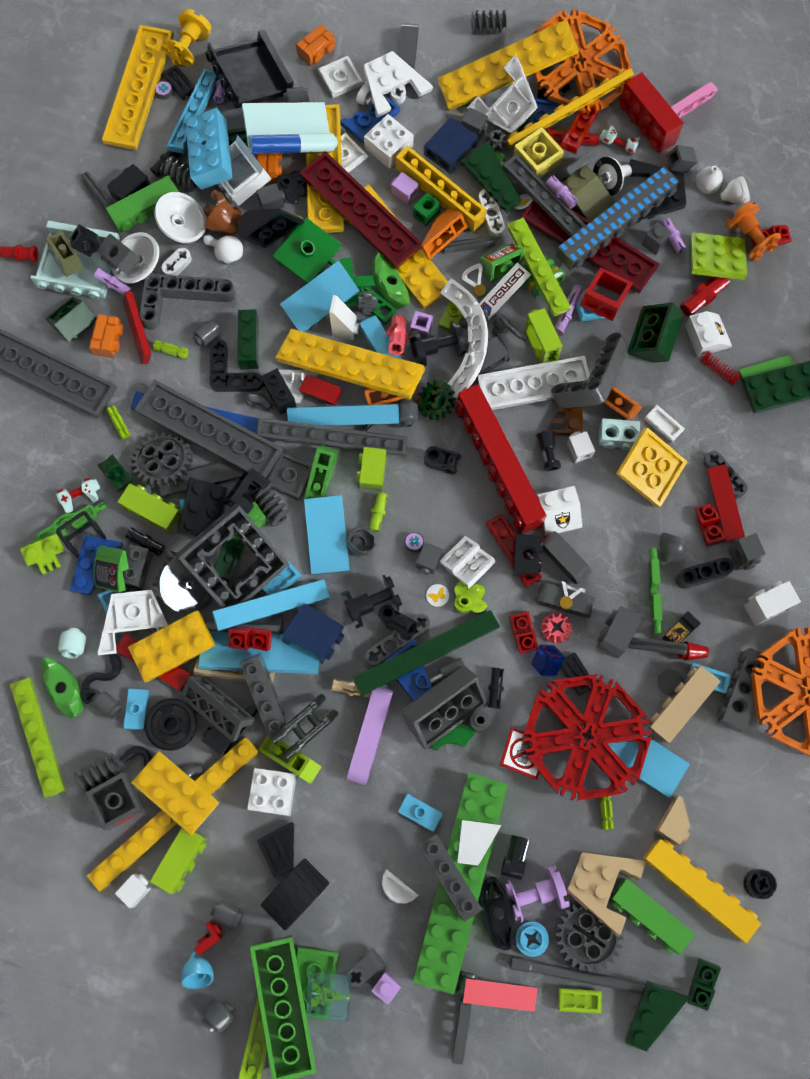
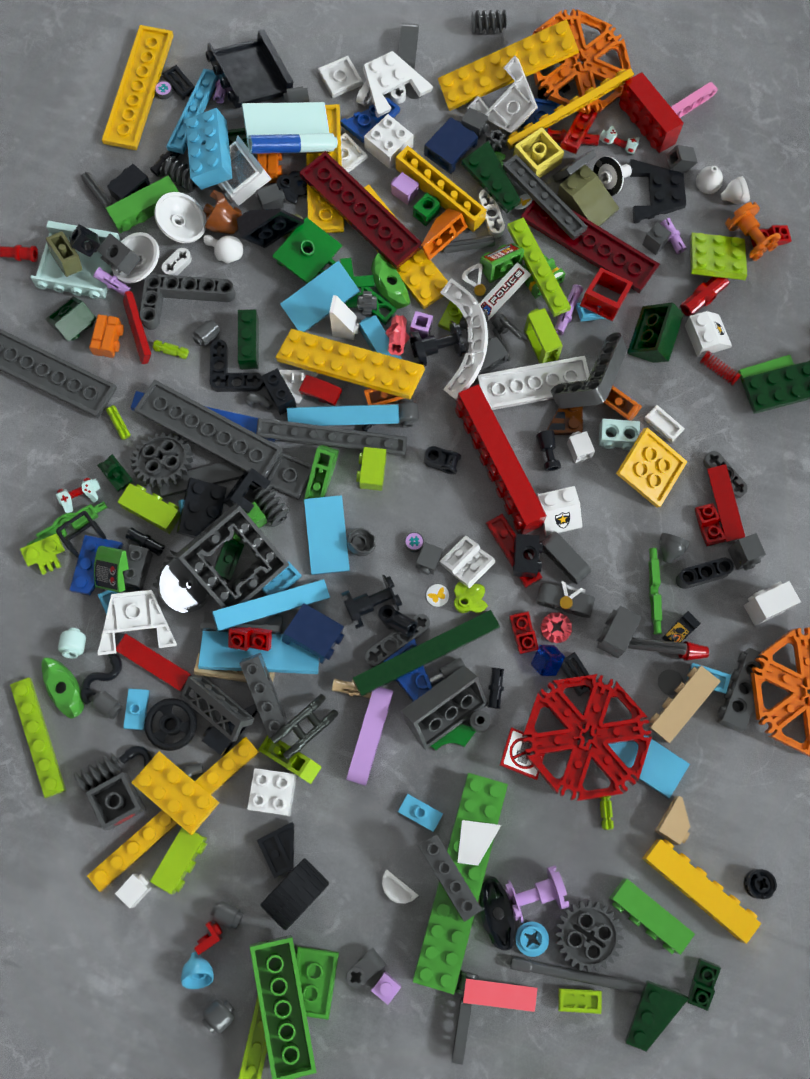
(171, 646): yellow plate -> none
(193, 28): yellow piece -> none
(315, 45): orange brick -> none
(328, 996): clear light blue tile -> none
(378, 512): lime pin -> none
(436, 400): dark green gear -> none
(514, 863): black piece -> none
(562, 191): lavender pin -> none
(594, 882): tan wing -> none
(617, 218): dark grey brick -> none

